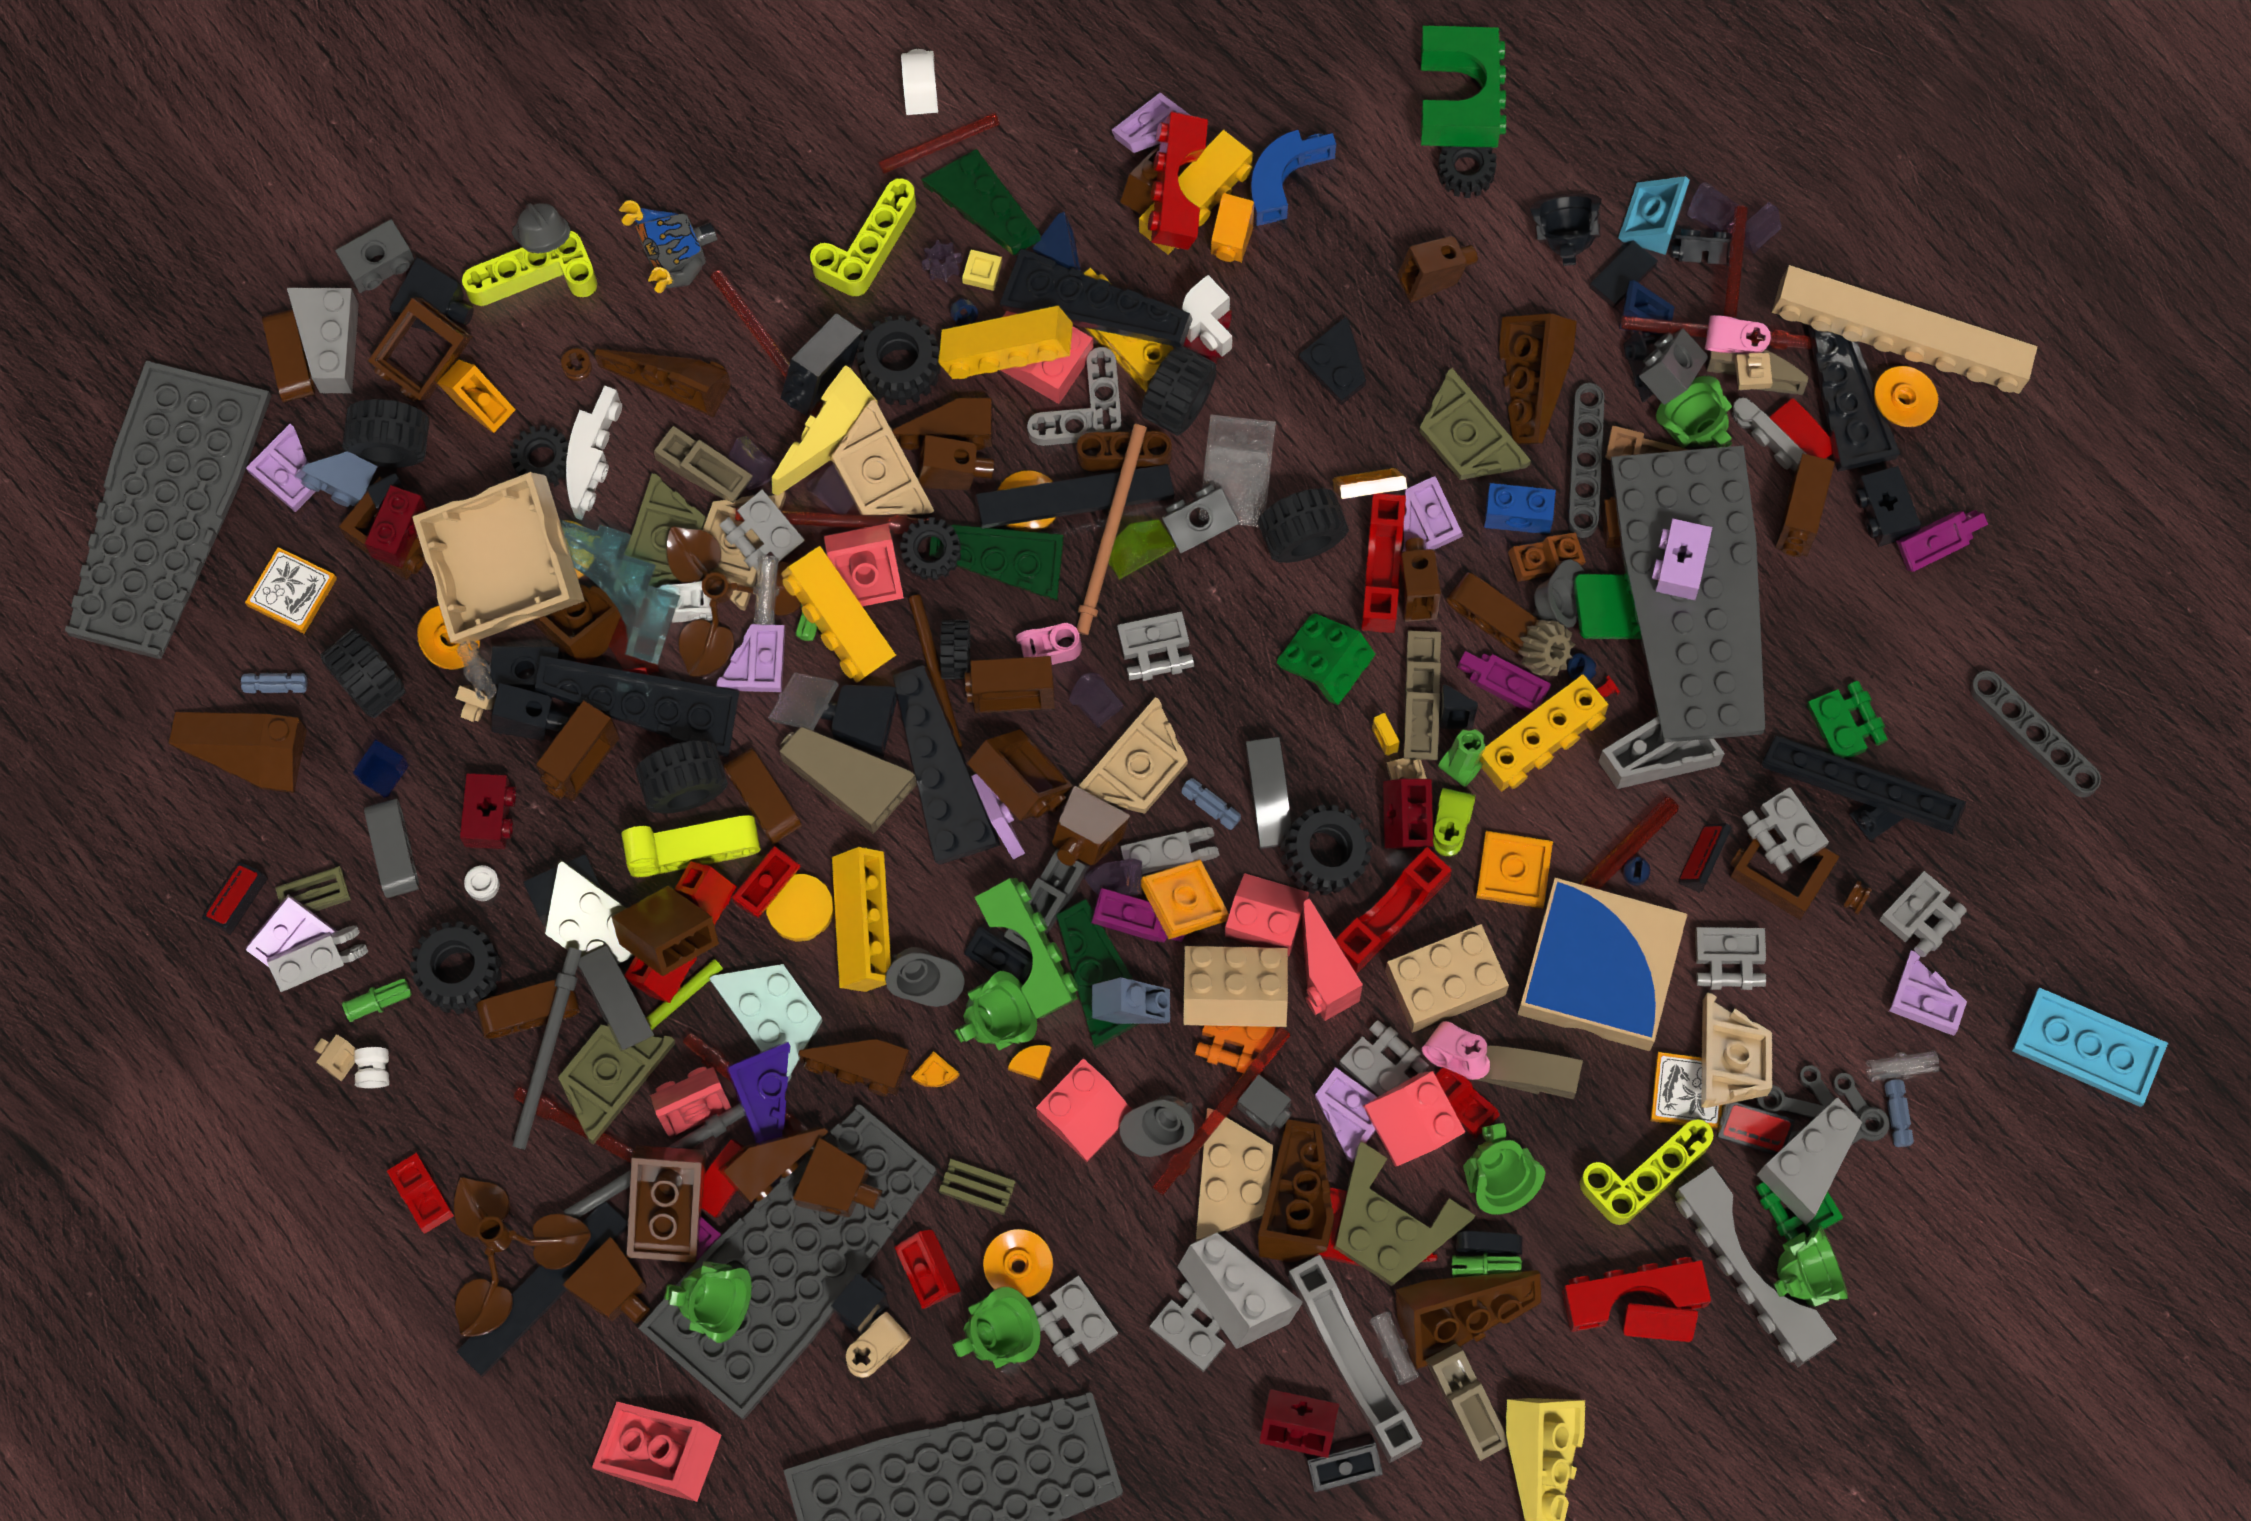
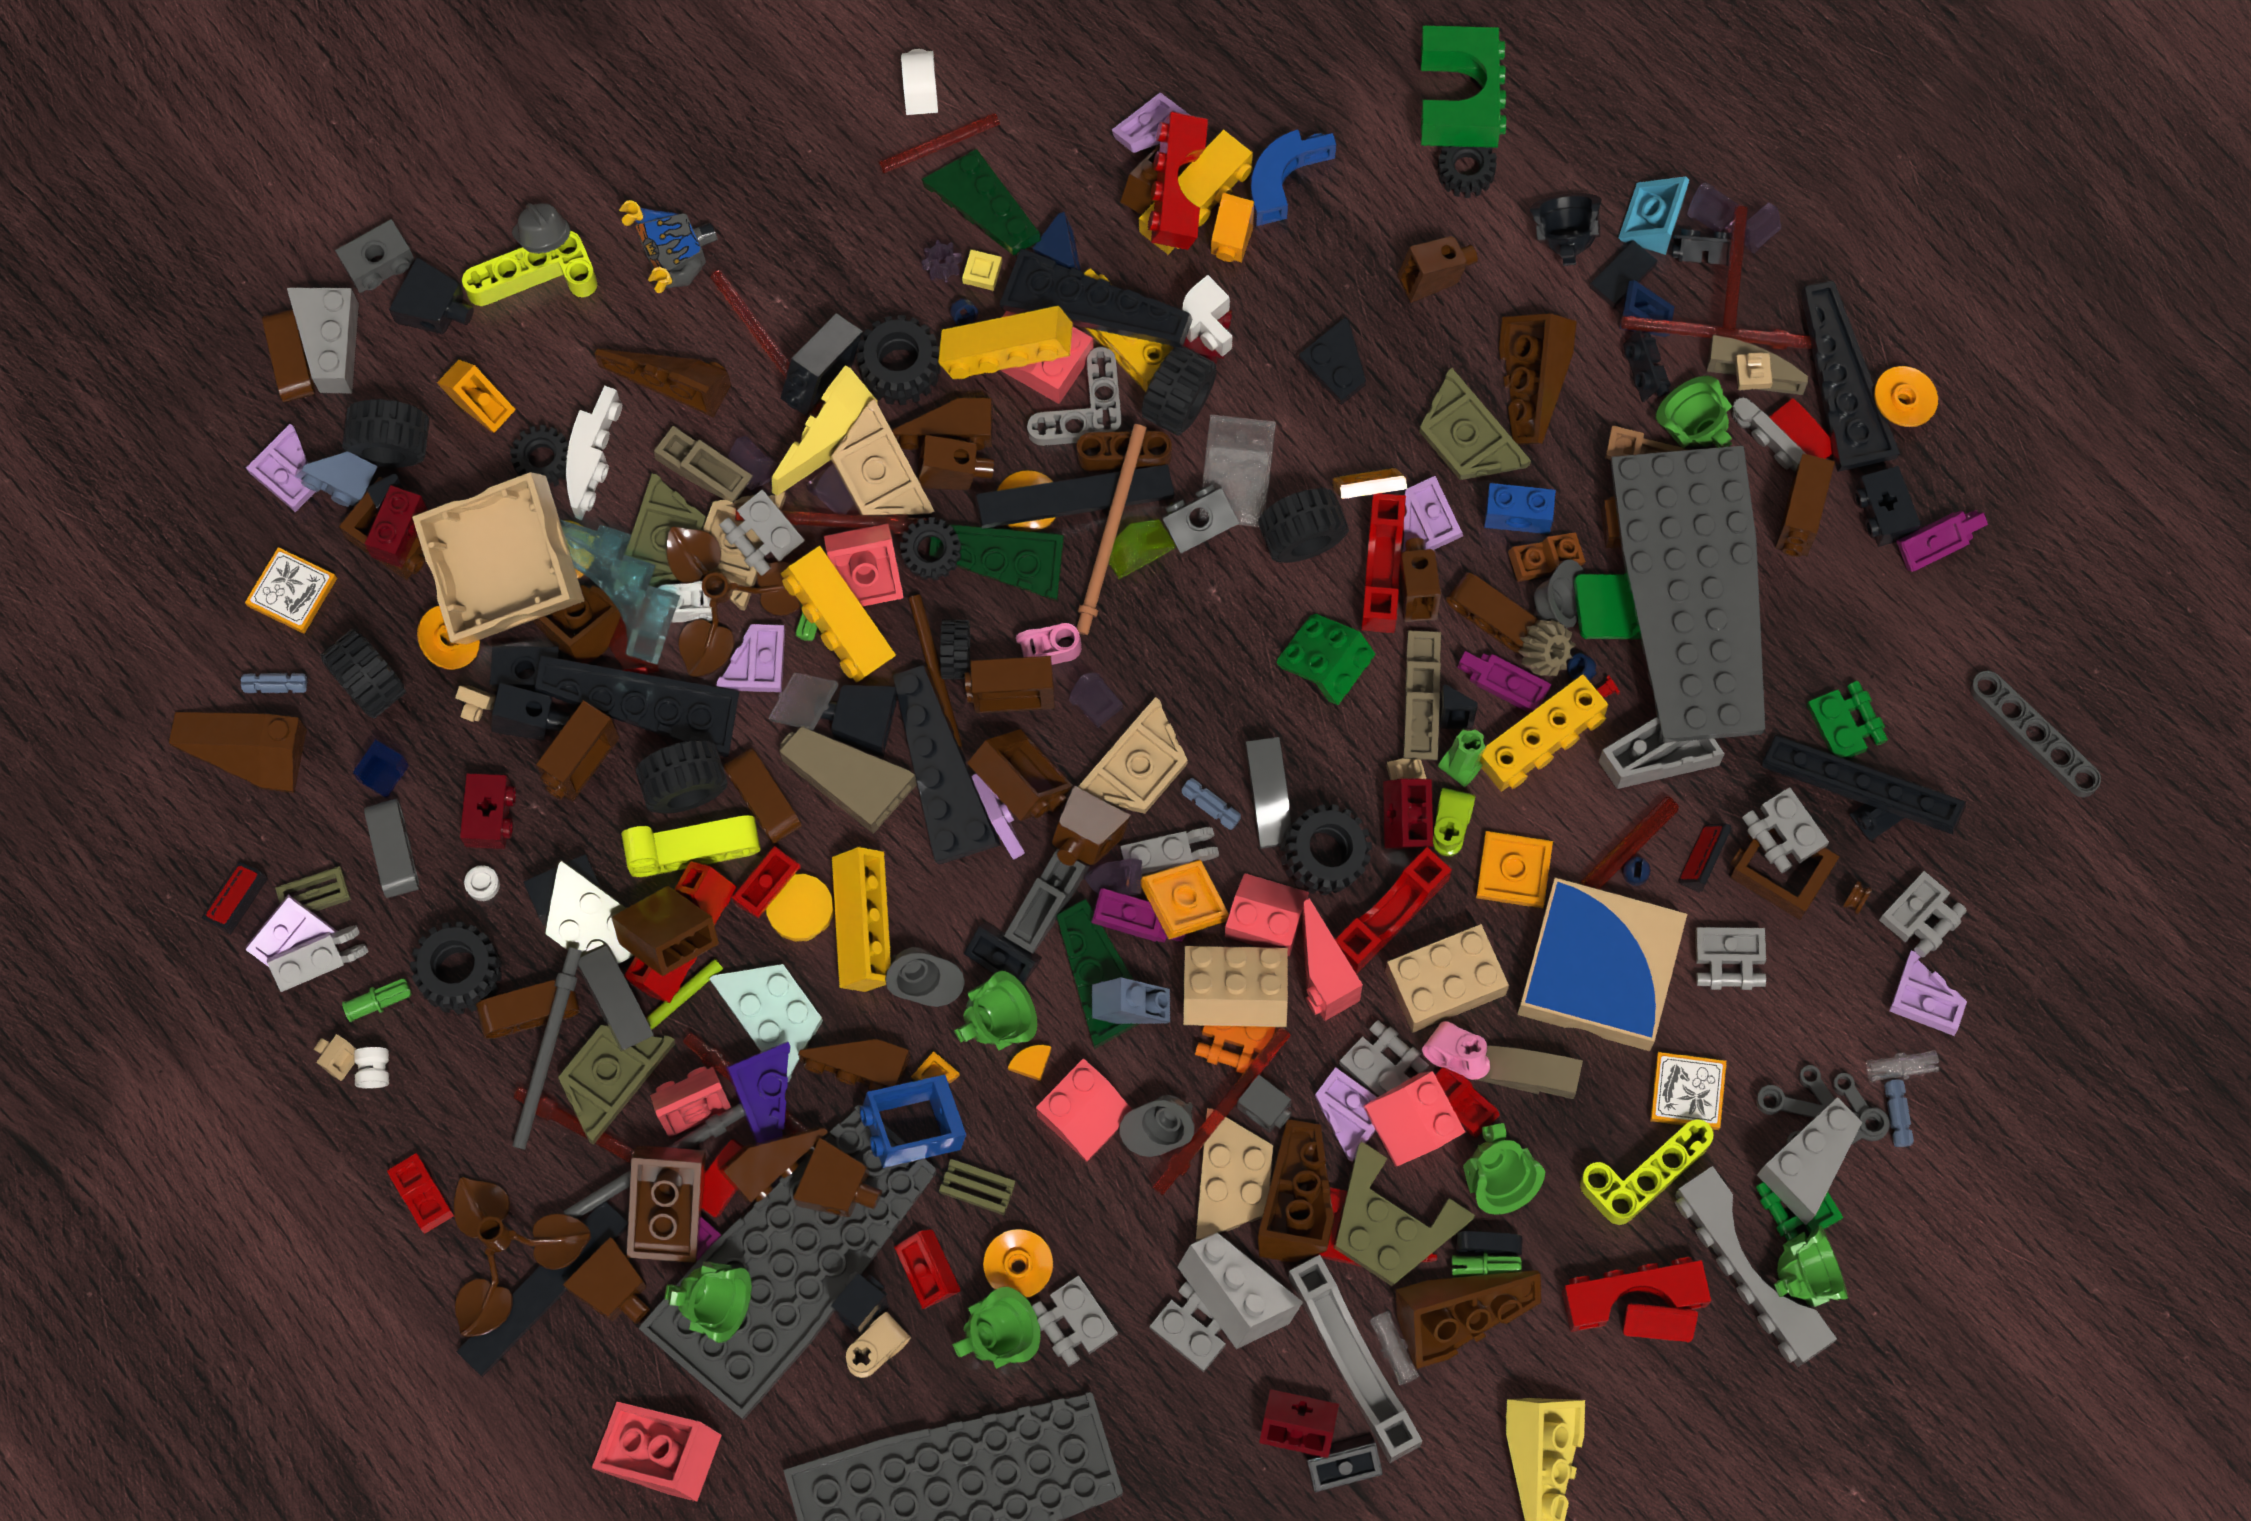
(163, 505): dark grey wing -> none
(439, 323): reddish brown window -> none
(477, 670): clear pin -> none
(578, 354): reddish brown bush -> none
(766, 590): clear pin -> none
(870, 235): neon yellow beam -> none
(947, 1116): none -> blue window
(1048, 984): bright green arch -> none
(1152, 637): light grey plate -> none
(1385, 734): yellow tile -> none
(1467, 1401): dark tan slope -> none
(1581, 474): dark grey beam -> none
(1672, 365): dark grey brick -> none
(1691, 542): lavender brick -> none
(1730, 334): bright pink piece -> none
(1733, 1056): tan wing -> none
(1754, 1128): red slope -> none
(1904, 329): tan brick -> none
(2090, 1047): medium azure plate -> none

